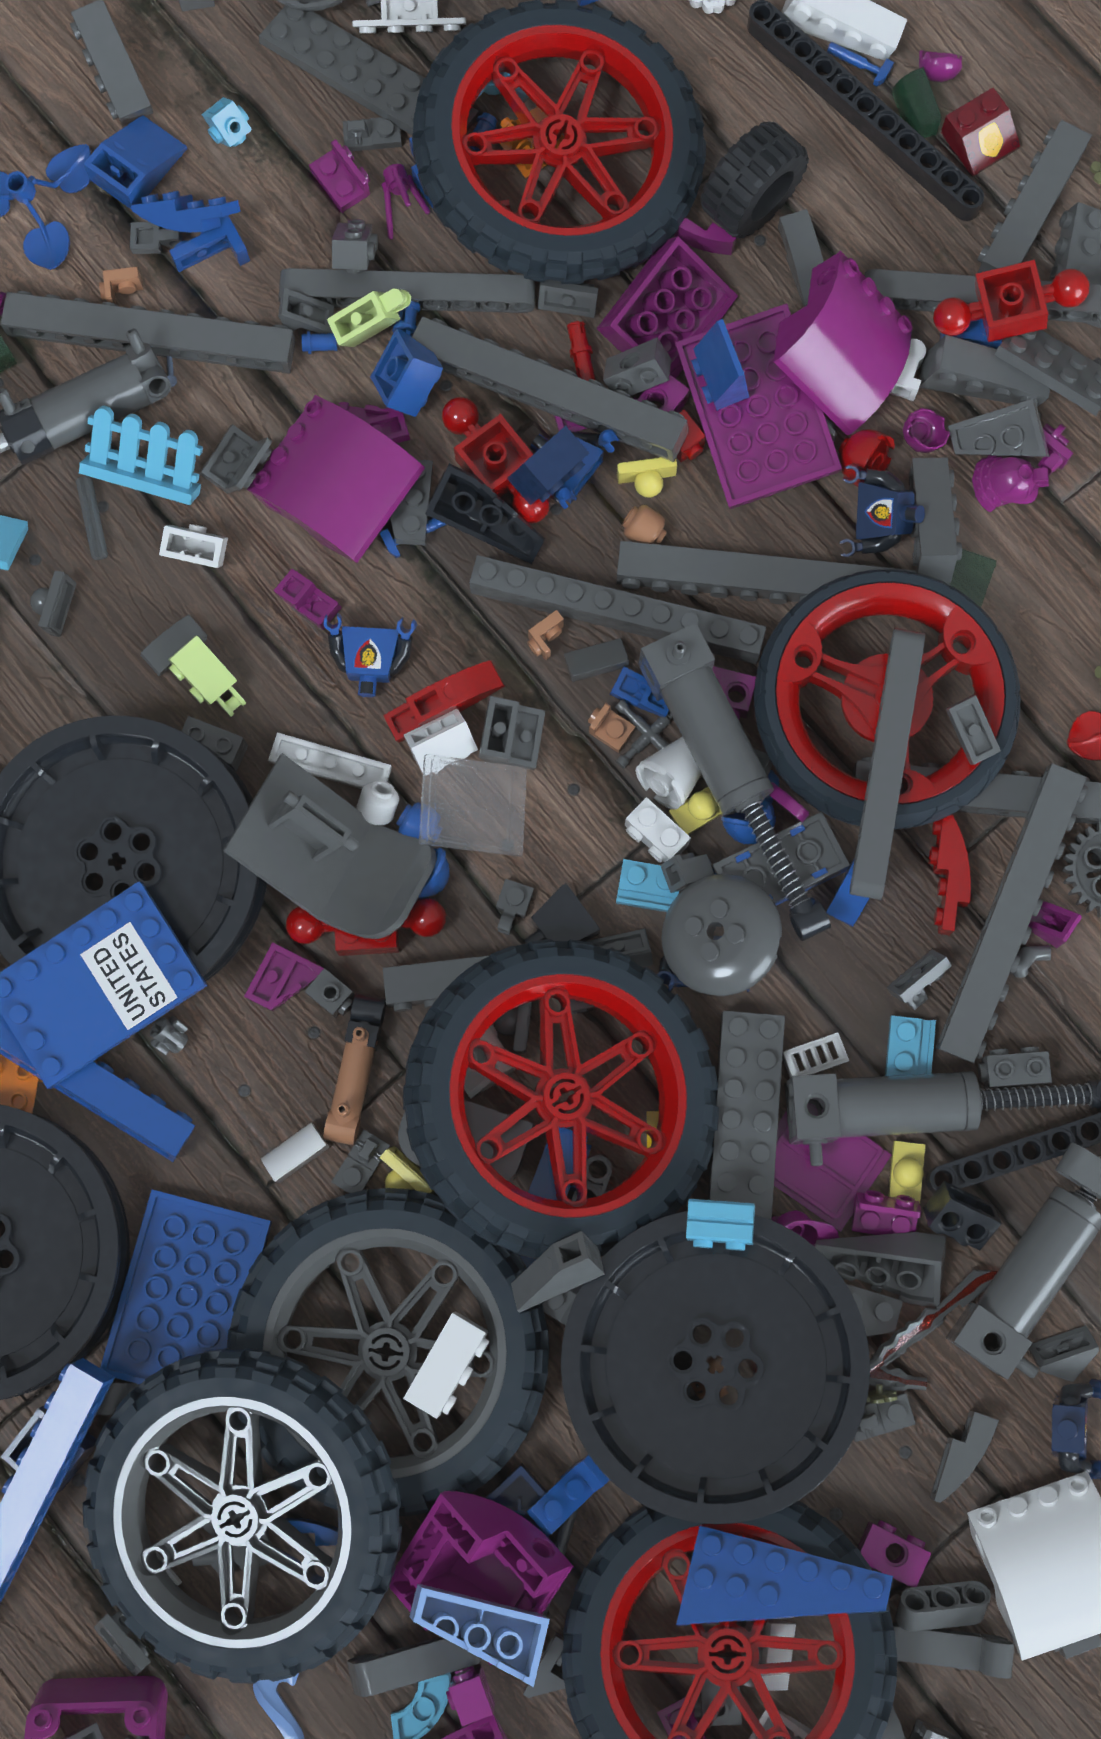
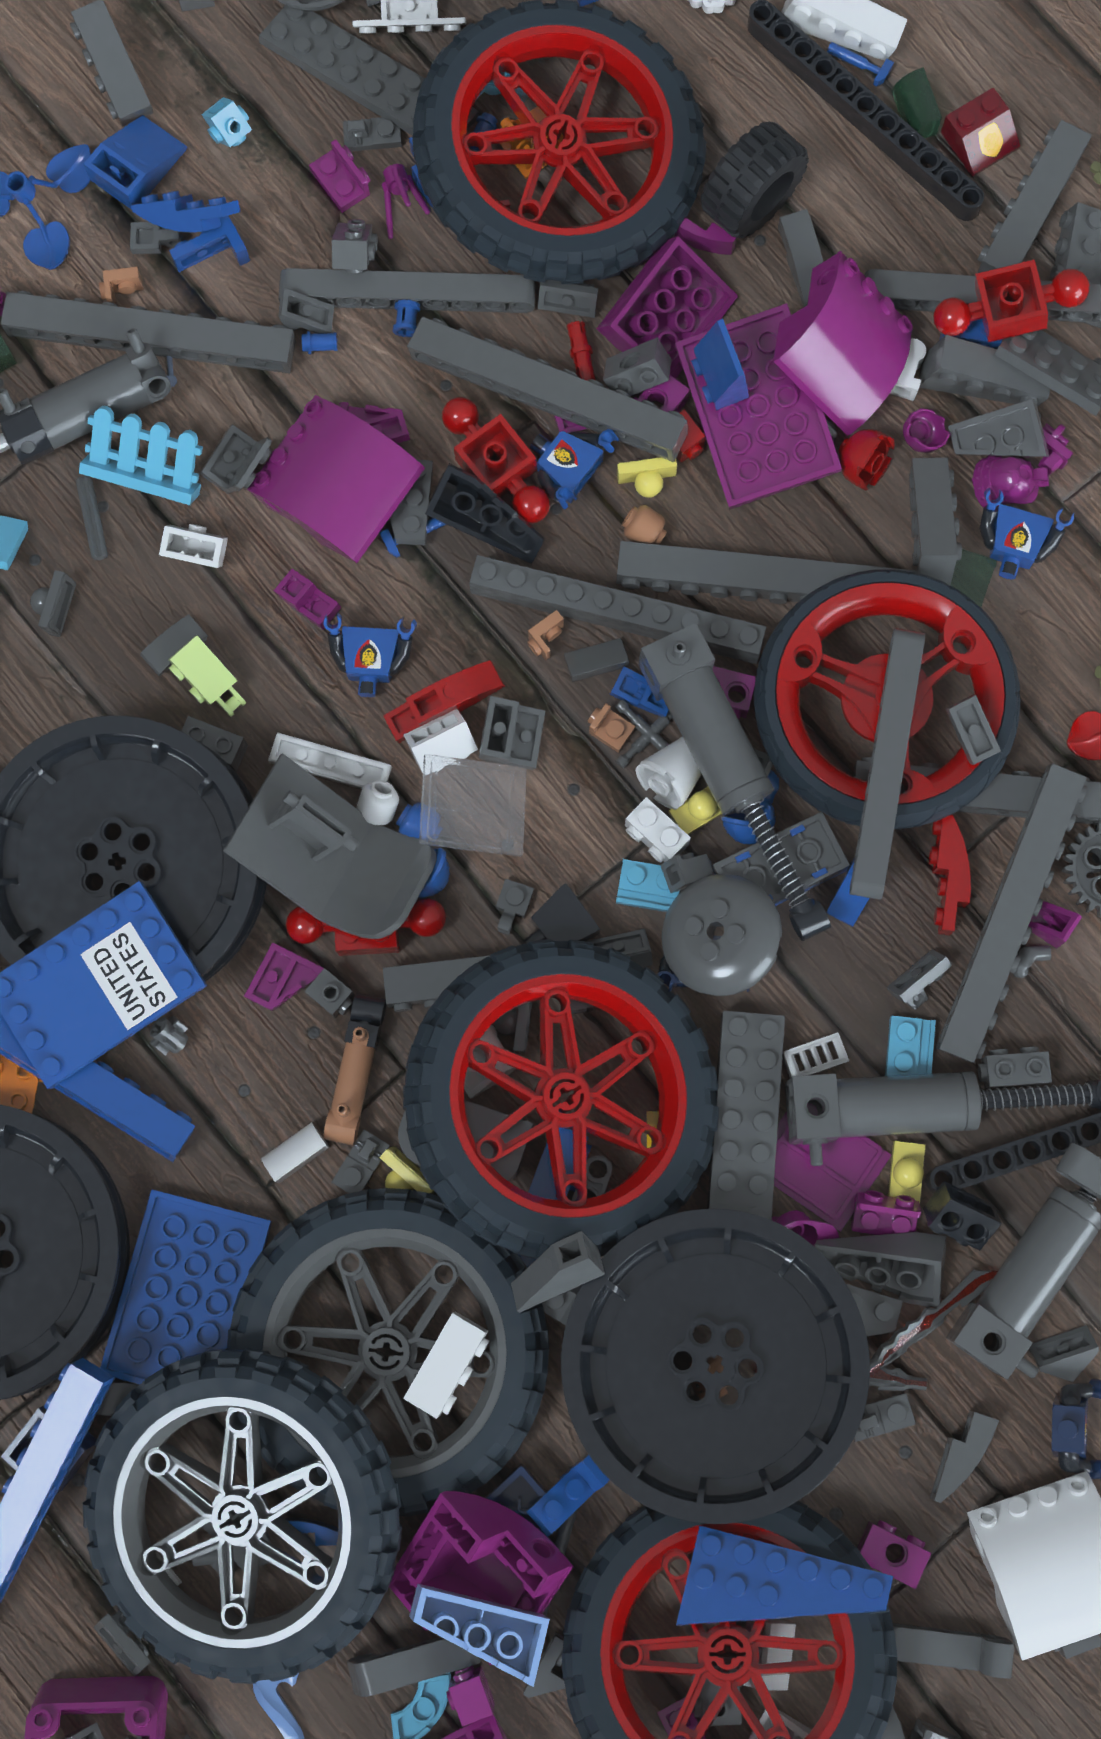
(368, 316): yellowish green brick -> none
(406, 374): blue slope -> none
(549, 467): dark blue brick -> none
(720, 1223): medium azure brick -> none
(789, 803): magenta tile -> none
(881, 1396): olive plant -> none
(883, 511): torso -> none
(940, 66): magenta hair -> none
(942, 1606): dark grey beam -> none
(1018, 536): none -> torso

